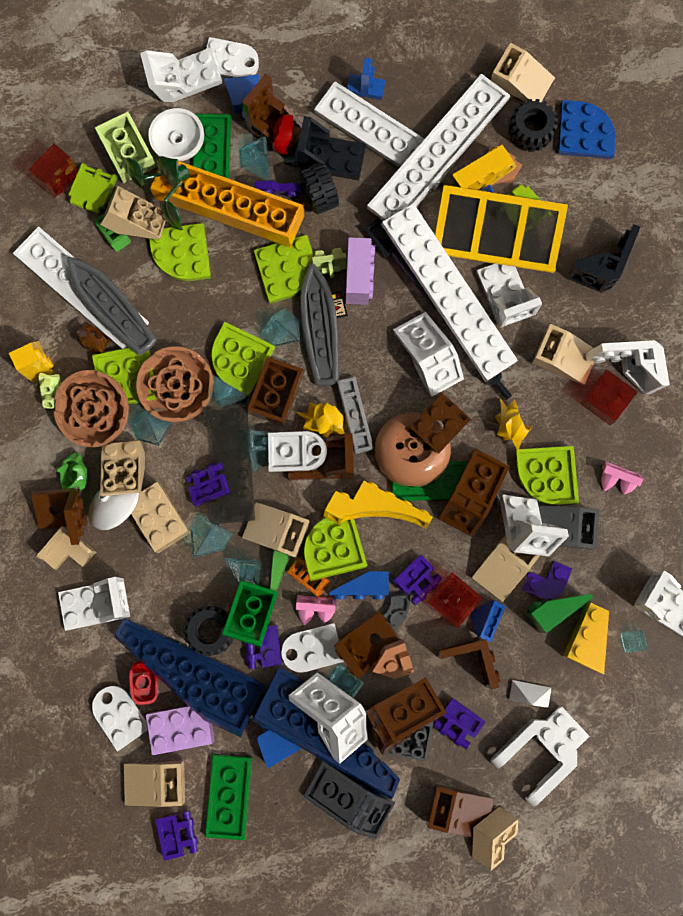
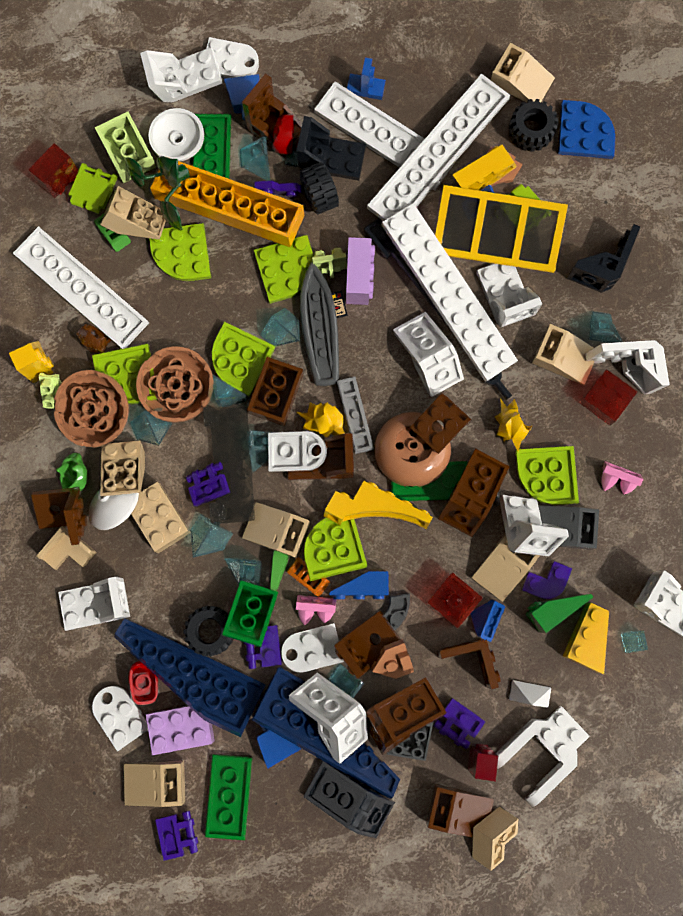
(110, 306): dark grey piece -> none
(413, 575): dark purple plate -> none
(483, 762): none -> dark red brick
(603, 329): none -> clear light blue slope

